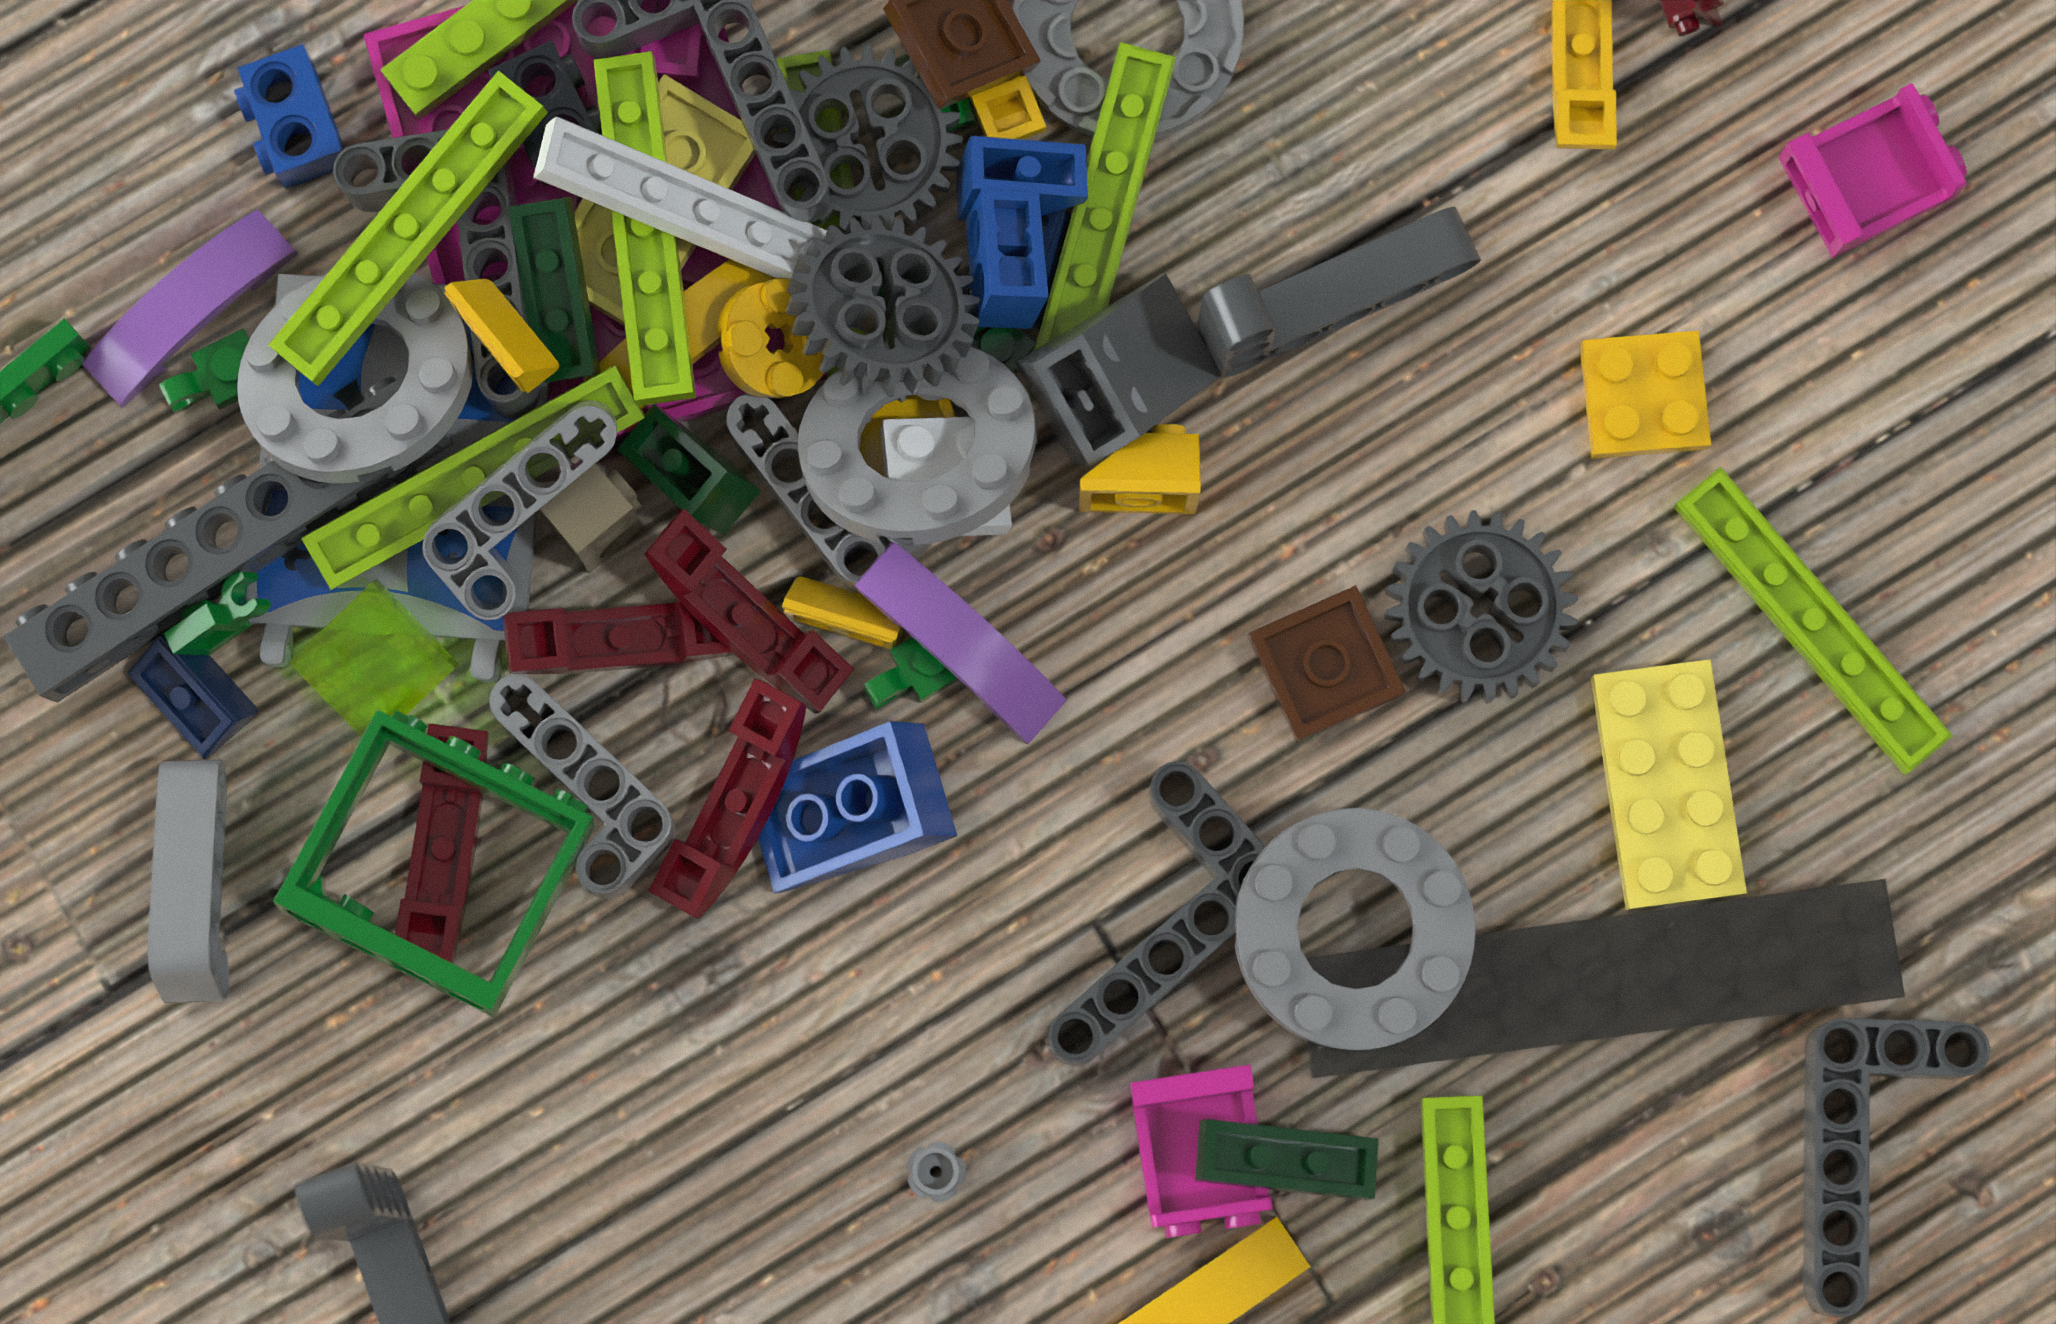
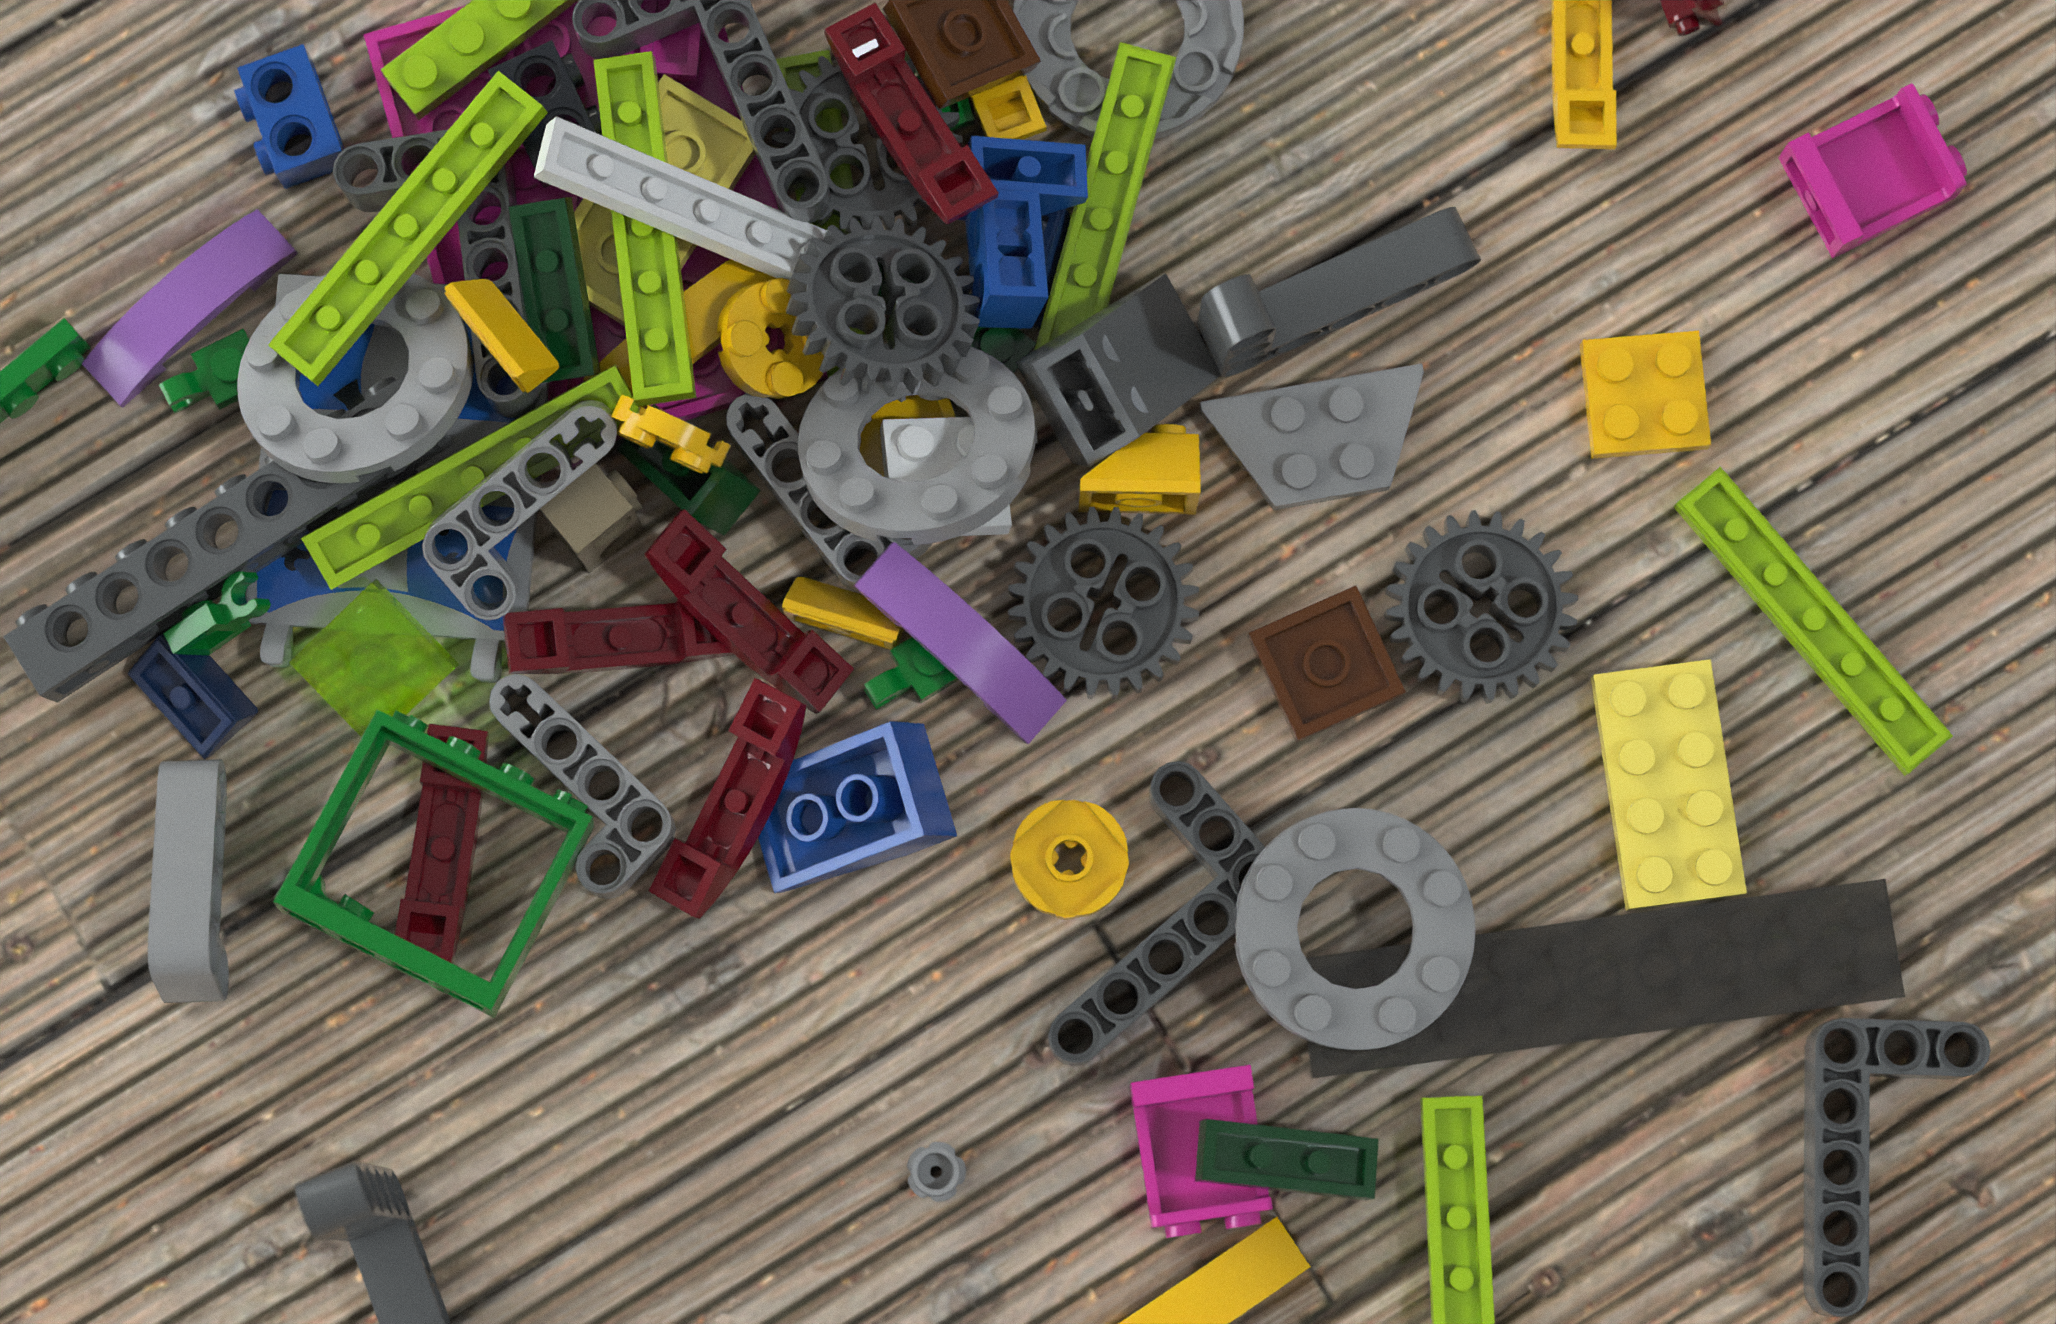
(655, 425): none -> yellow plate
(905, 116): none -> dark red slope
(1070, 824): none -> yellow plate
(1151, 622): none -> dark grey gear
(1319, 436): none -> light grey wing

